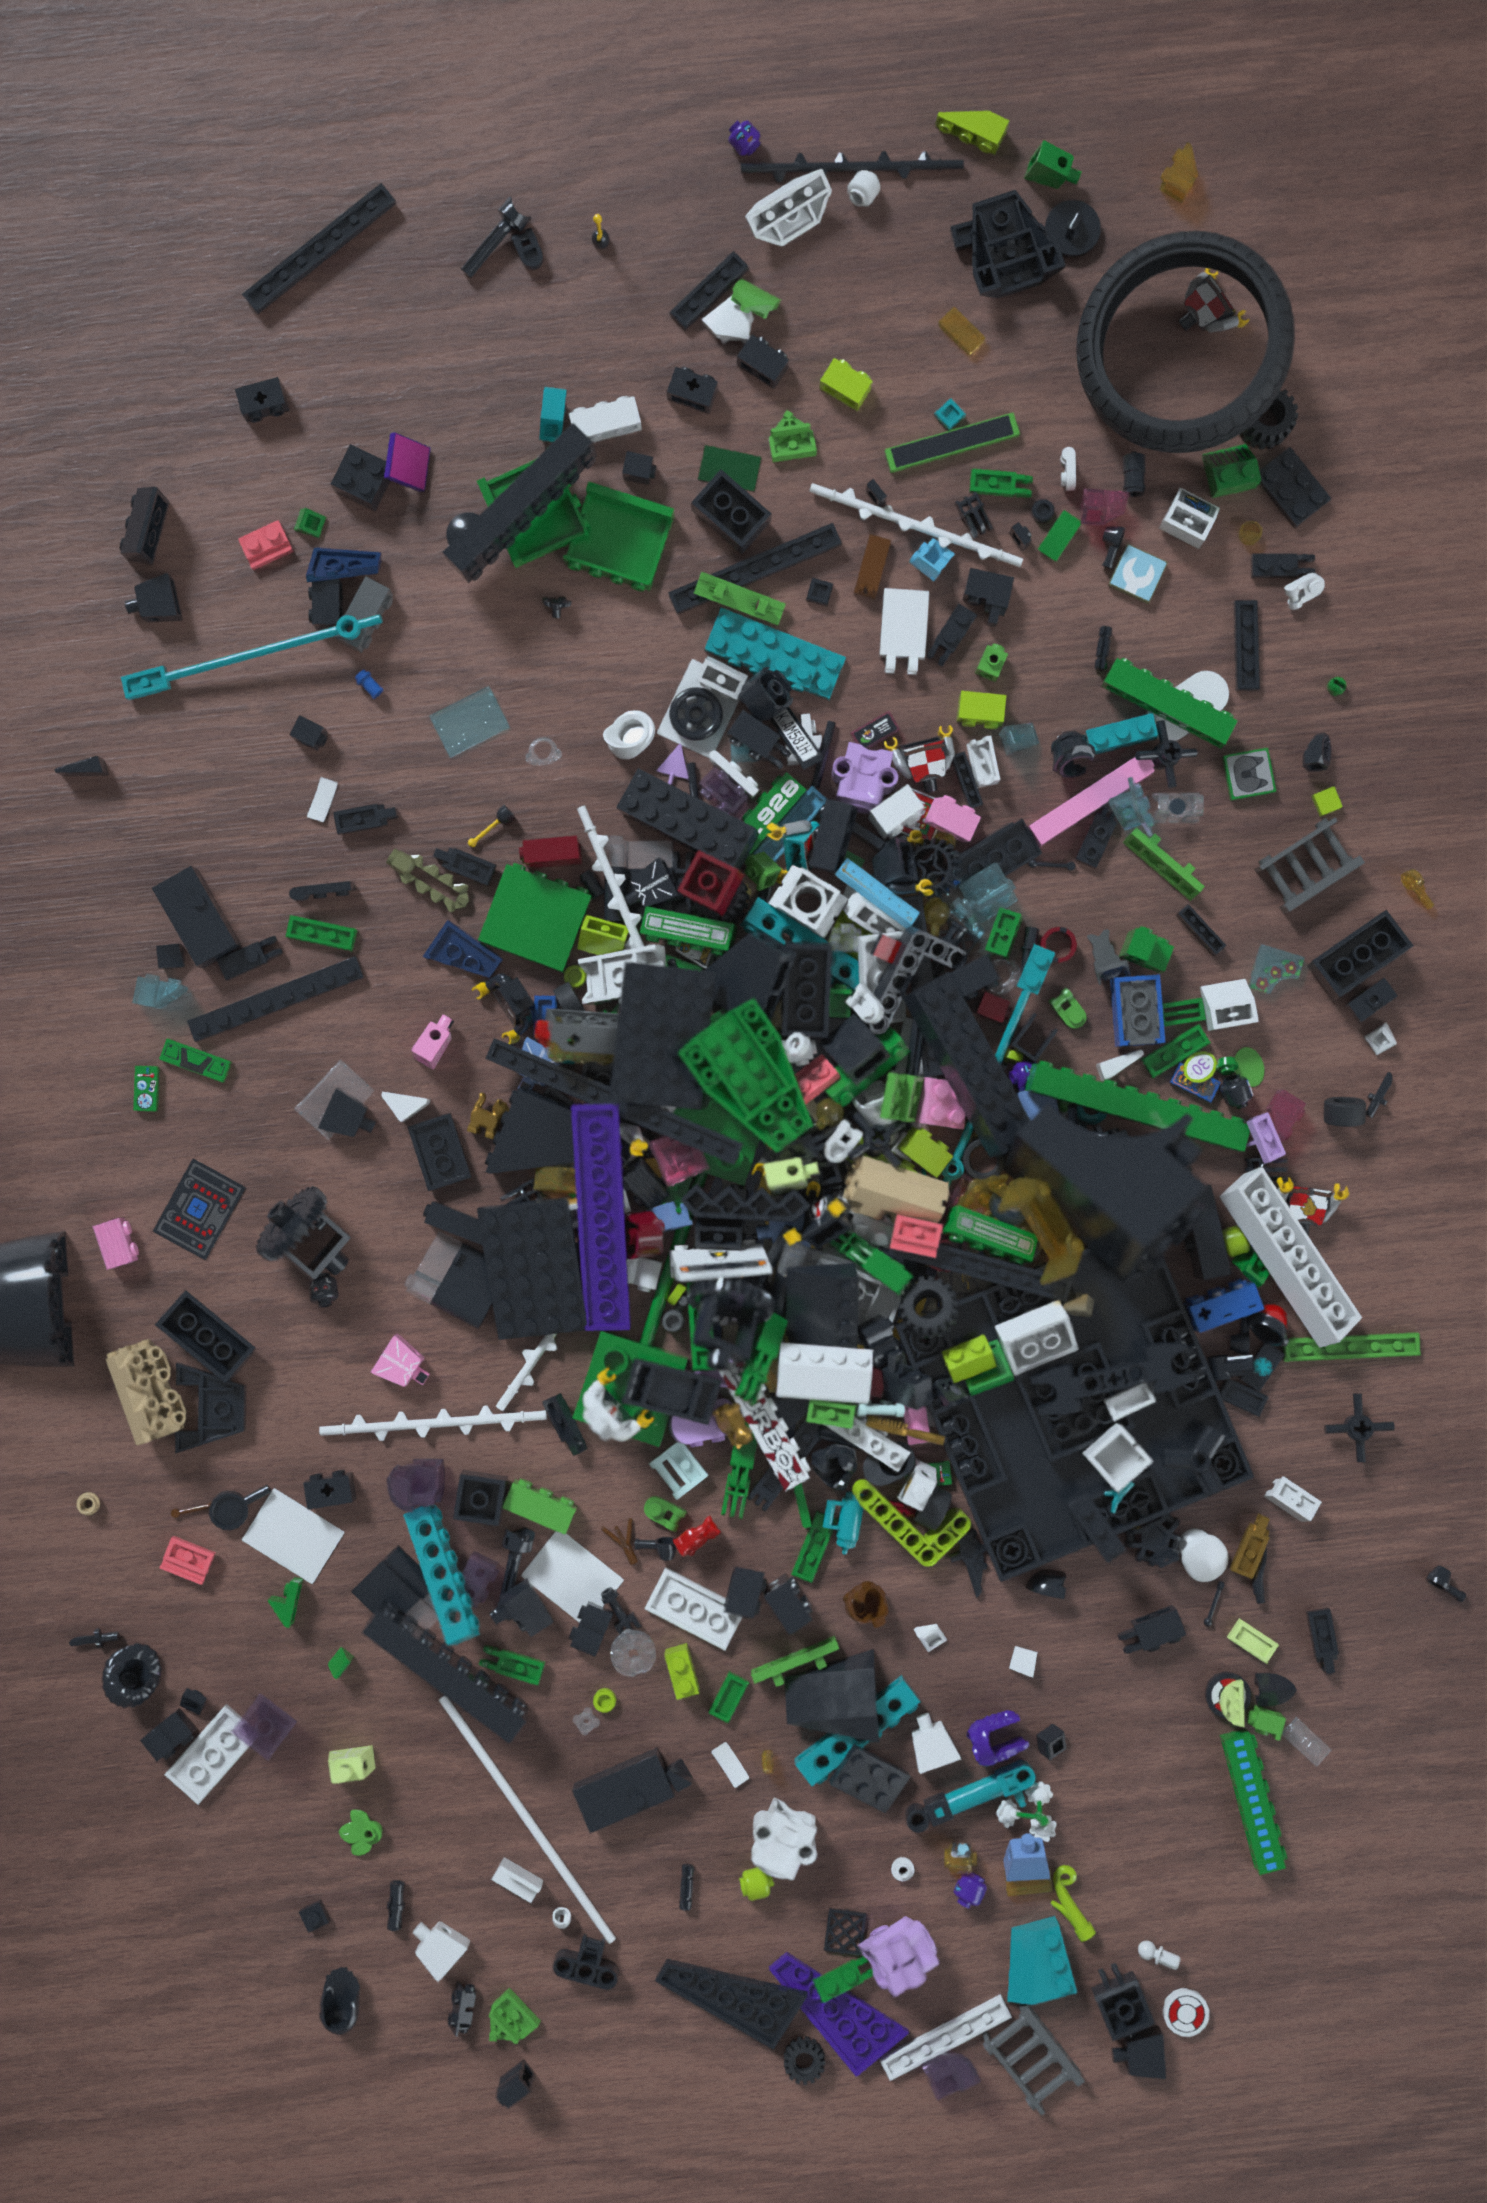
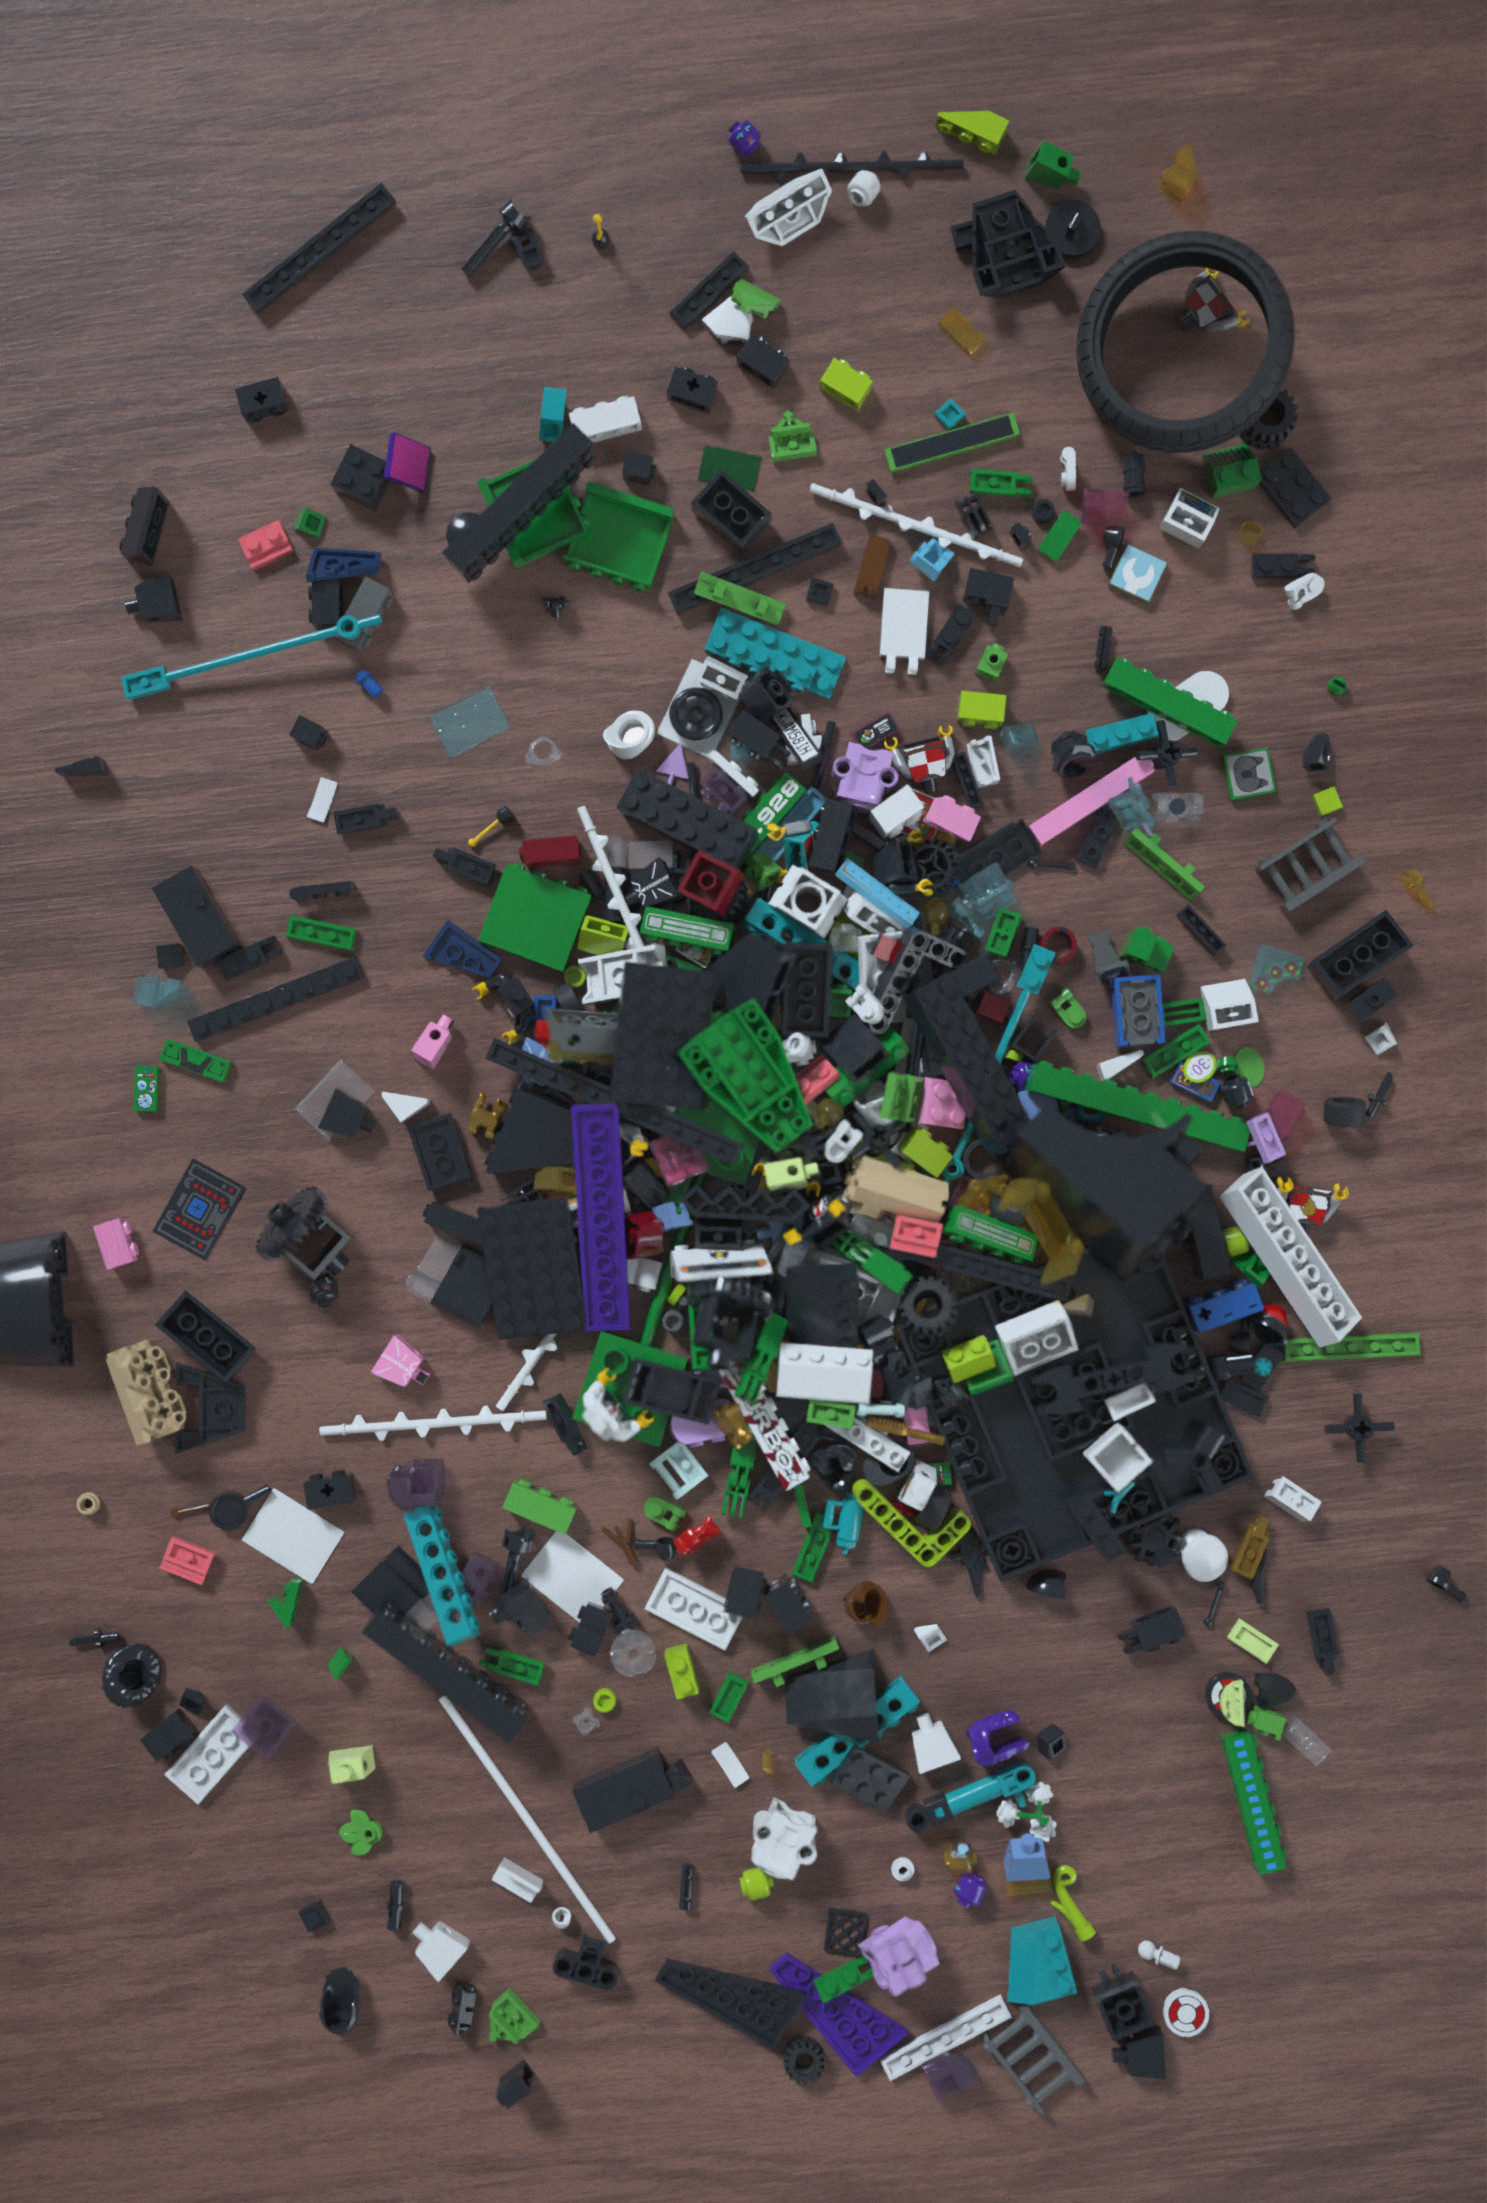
(405, 864): olive sword -> none
(480, 1497): black brick -> none
(1023, 1661): white slope -> none
(1246, 645): black tile -> none

